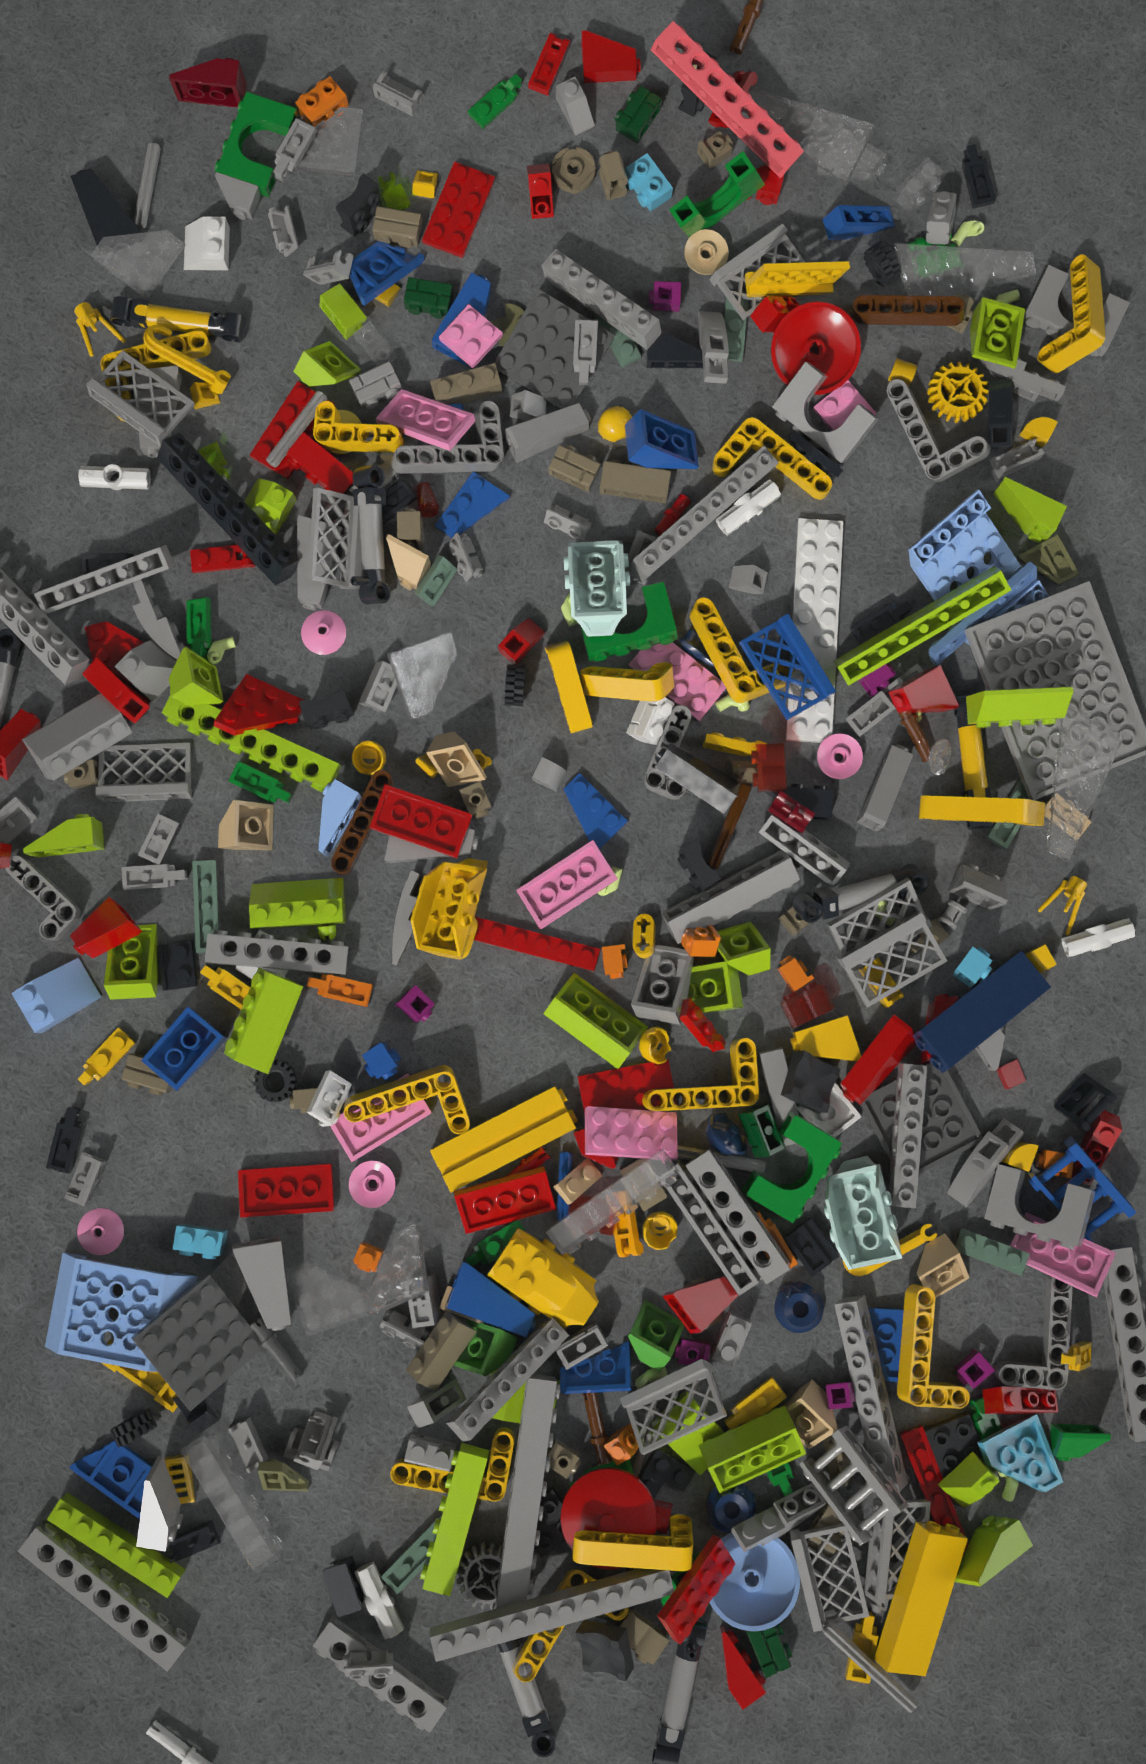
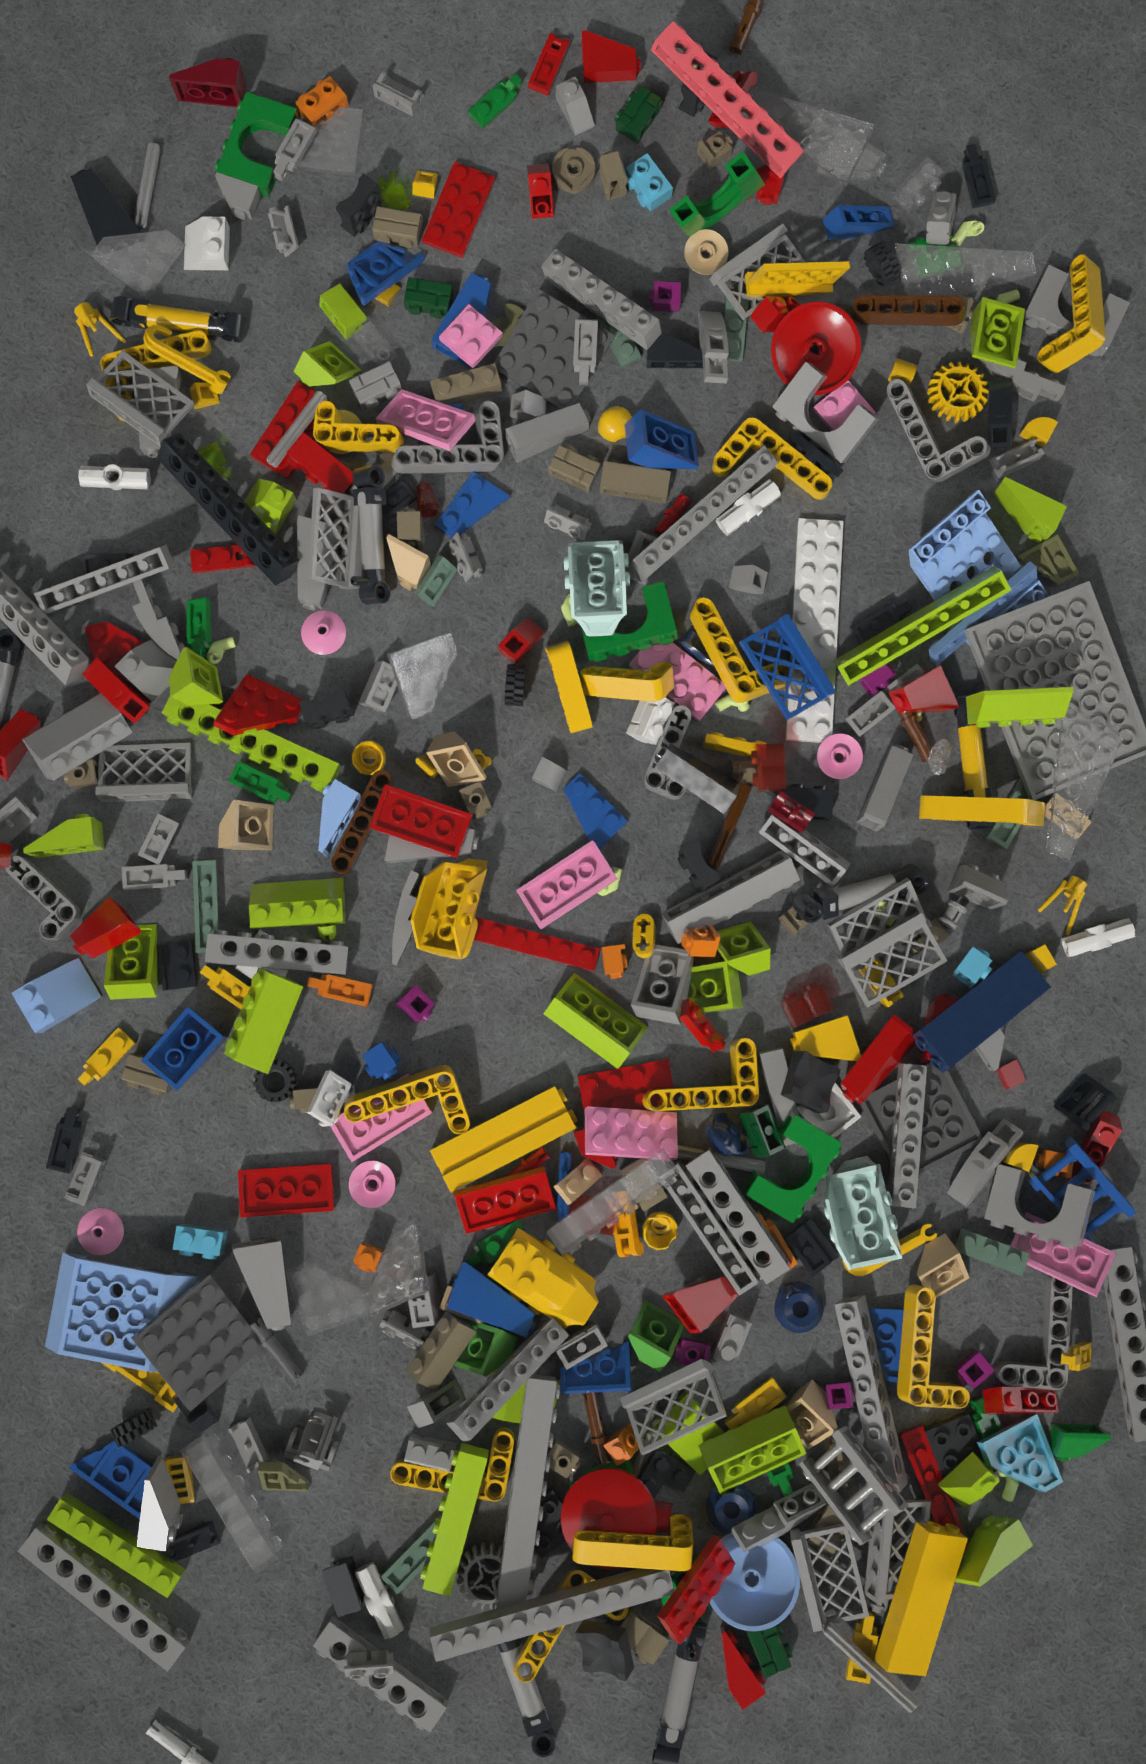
(329, 270): light grey hinge -> none
(649, 1042): yellow hair -> none
(649, 1376): yellowish green arm -> none
(794, 973): orange brick -> none

